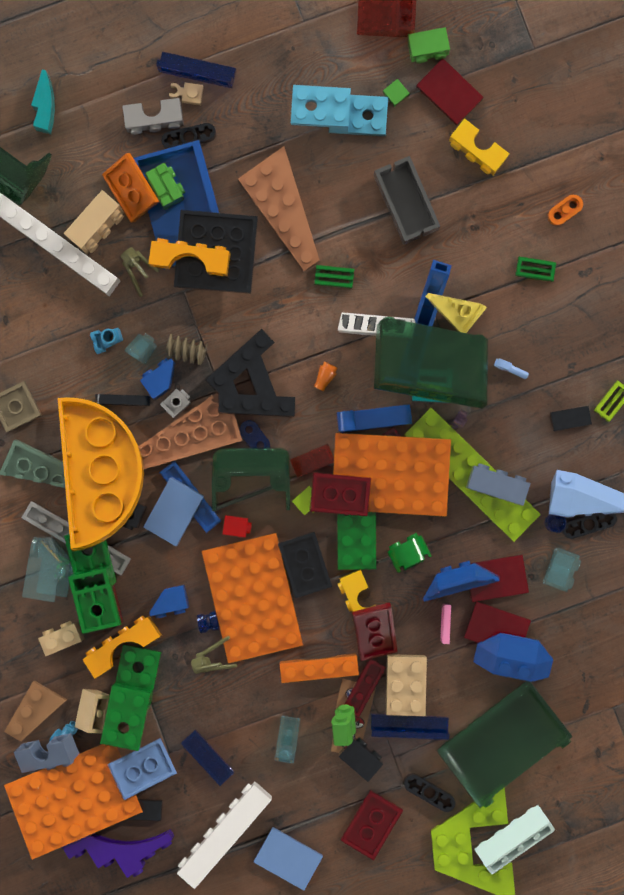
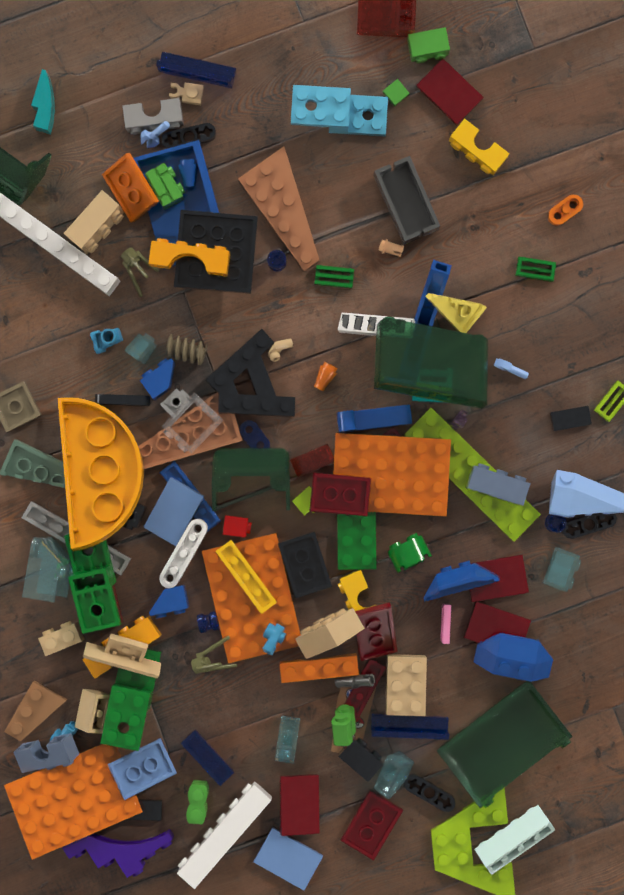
(124, 654): none -> tan bracket
(152, 137): none -> light blue bar
(183, 445): none -> clear window
(183, 553): none -> white plate
(188, 172): none -> blue cone
(197, 798): none -> bright green brick
(246, 576): none -> yellow plate
(275, 635): none -> dark azure plate
(277, 264): none -> clear blue wheel
(277, 347): none -> tan arm
(299, 804): none -> dark red tile
(329, 632): none -> tan brick
(355, 681): none -> dark grey pin
(391, 248): none -> light nougat pin
(393, 774): none -> clear light blue slope

